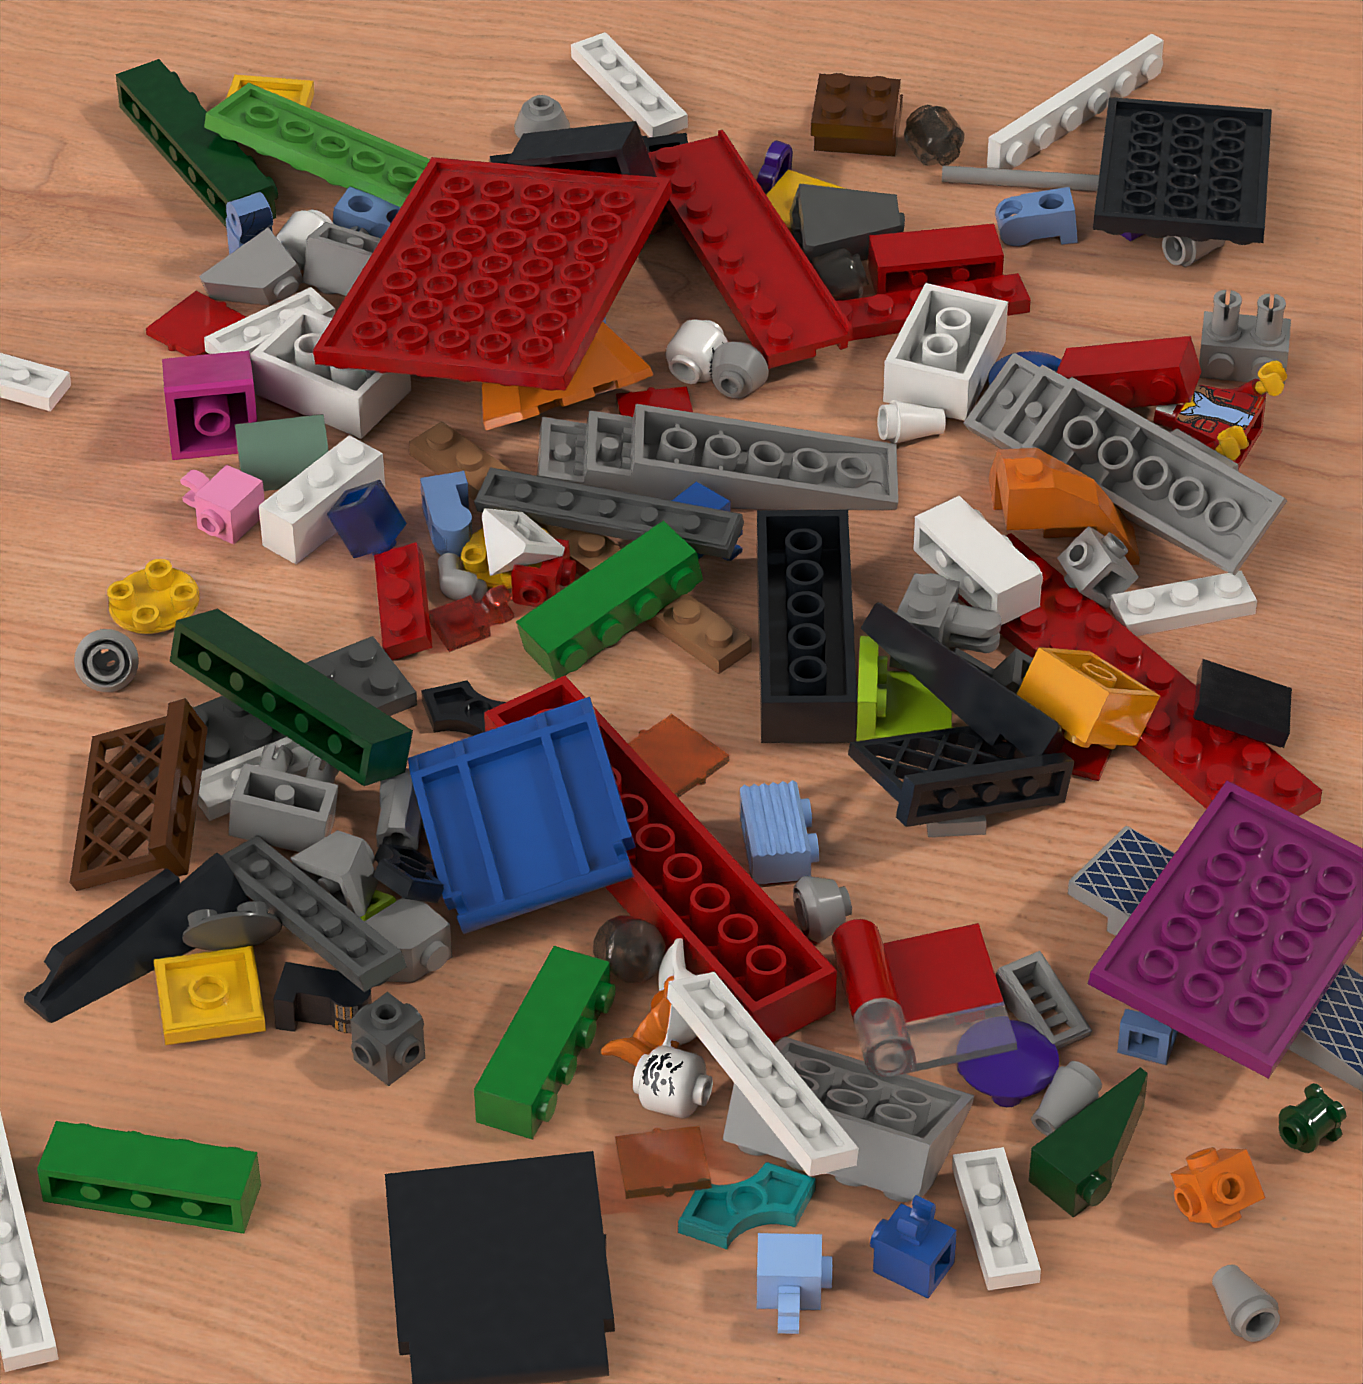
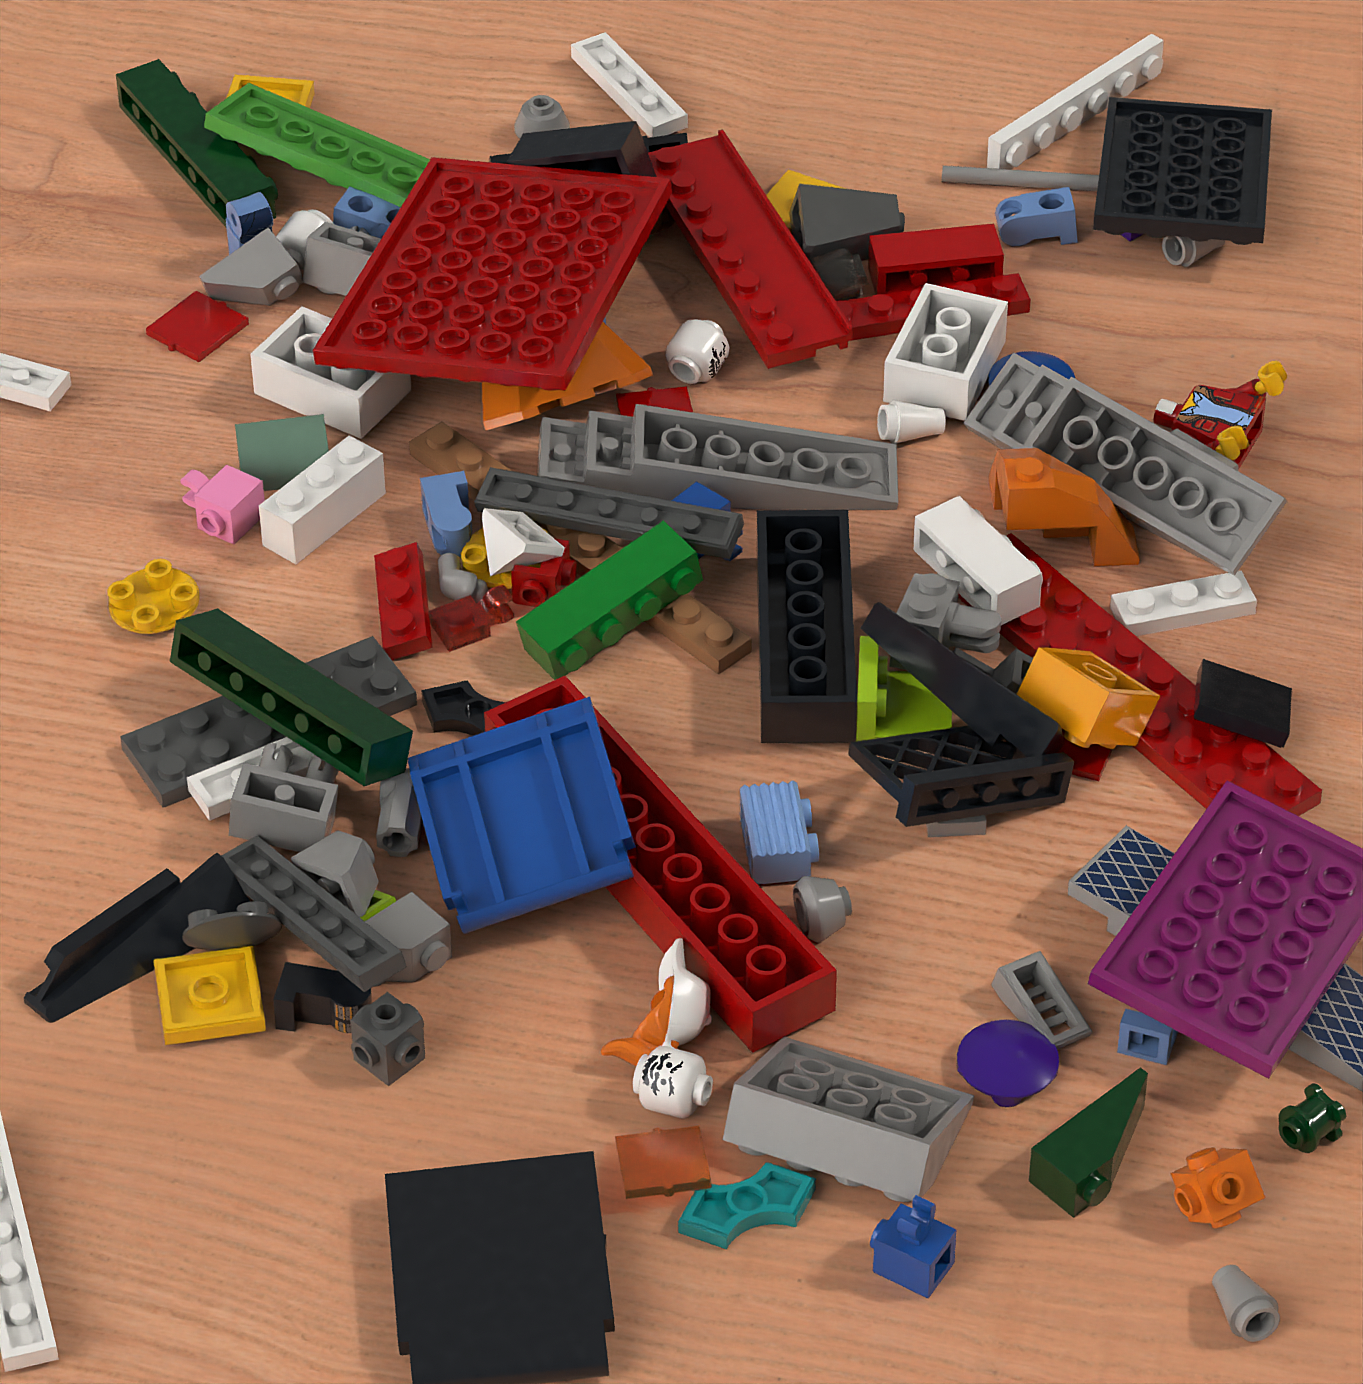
(93, 665): light grey cone -> none
(149, 1176): green brick -> none
(172, 793): reddish brown fence -> none
(206, 401): dark pink slope -> none
(256, 328): white plate -> none
(367, 519): clear blue brick -> none
(408, 873): black tile -> none
(544, 1043): green brick -> none
(631, 947): clear smoke head -> none
(678, 754): clear orange piece -> none
(738, 369): light grey cone -> none
(763, 1074): white plate -> none
(776, 163): dark purple tile -> none
(791, 1276): light blue brick -> none
(857, 114): reddish brown bracket -> none
(921, 997): door -> none
(934, 135): clear smoke head -> none
(996, 1219): white plate -> none
(1067, 1095): light grey cone -> none
(1090, 561): light grey brick -> none
(1137, 371): red brick -> none
(1240, 344): light grey brick -> none

